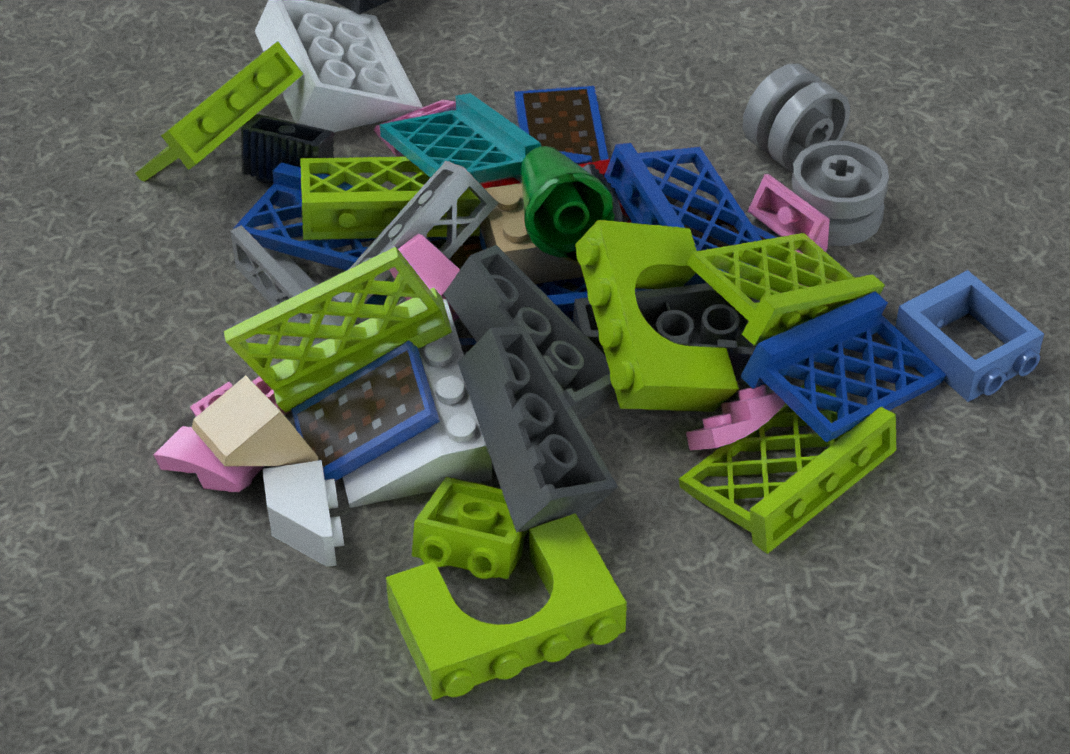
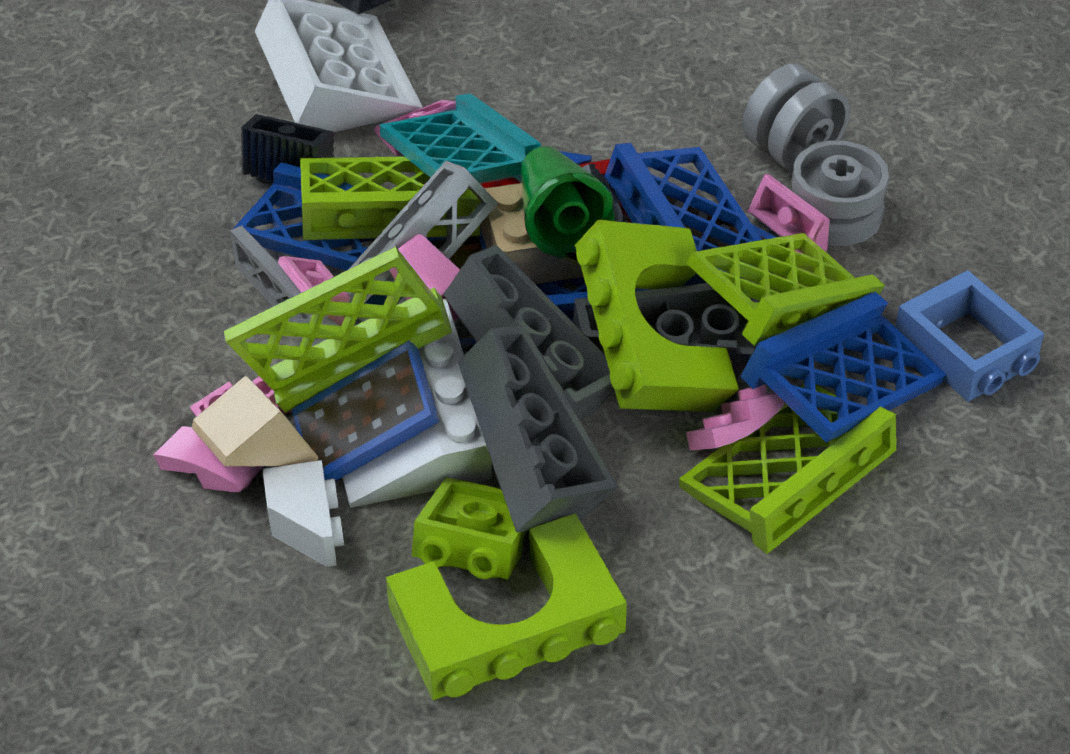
(225, 110): lime fence -> none
(309, 273): none -> bright pink slope
(563, 119): dark brown tile -> none

